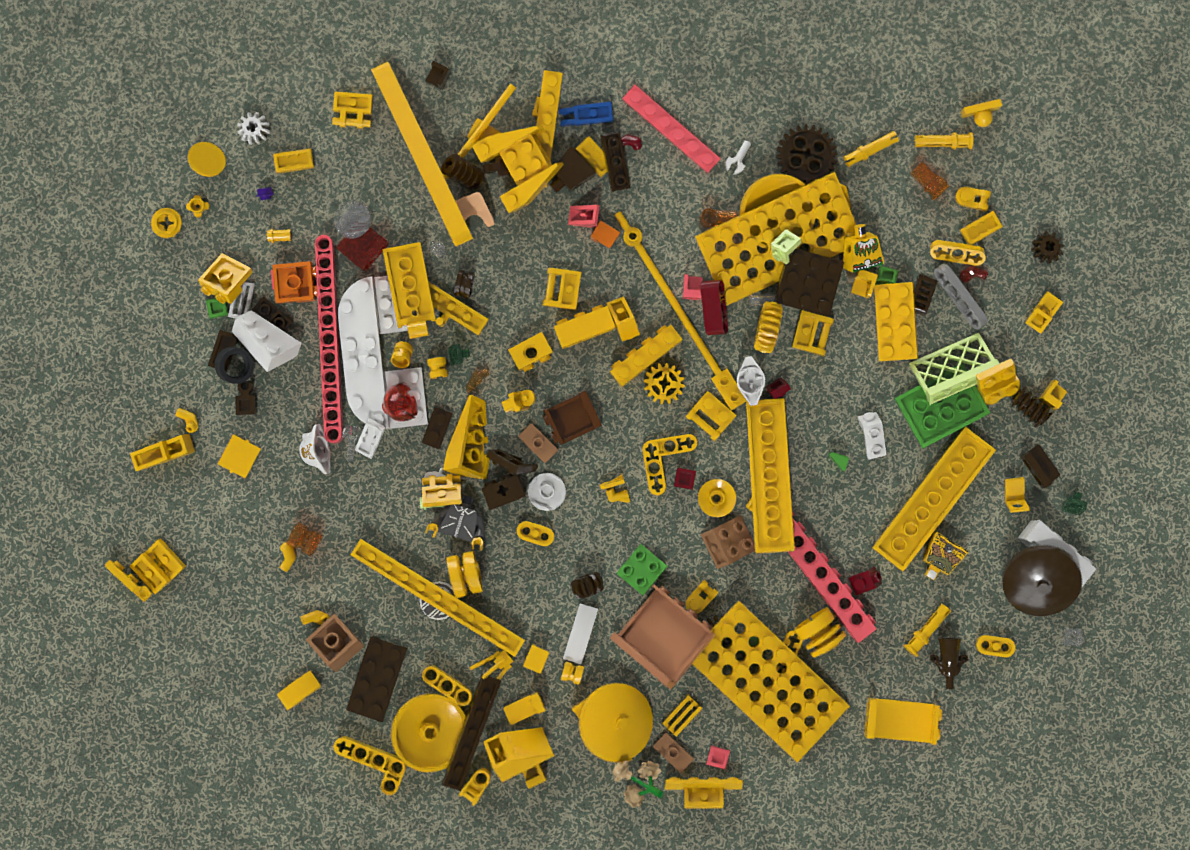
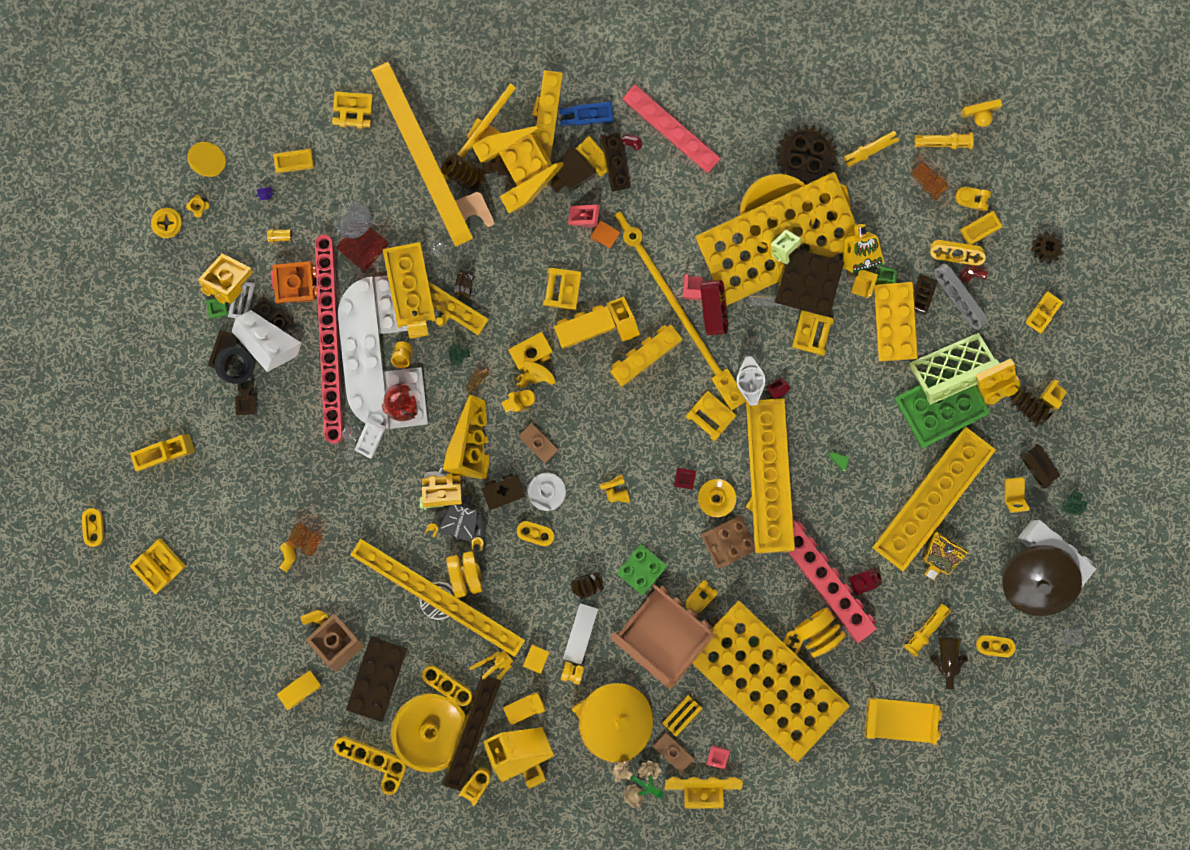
(90, 527): none -> yellow plate
(129, 581): yellow hinge -> none
(190, 419): yellow arm -> none
(239, 456): yellow piece -> none
(259, 131): white gear -> none
(312, 449): white hat -> none
(437, 367): yellow wheel -> none
(437, 428): dark brown plate -> none
(438, 75): dark brown panel -> none
(510, 462): dark brown wing -> none
(535, 374): none -> yellow piece
(572, 418): reddish brown panel -> none
(655, 382): yellow gear -> none
(660, 451): yellow beam -> none
(719, 217): clear orange piece -> none
(739, 157): white bar -> none
(768, 327): yellow gear -> none
(873, 435): white bracket -> none

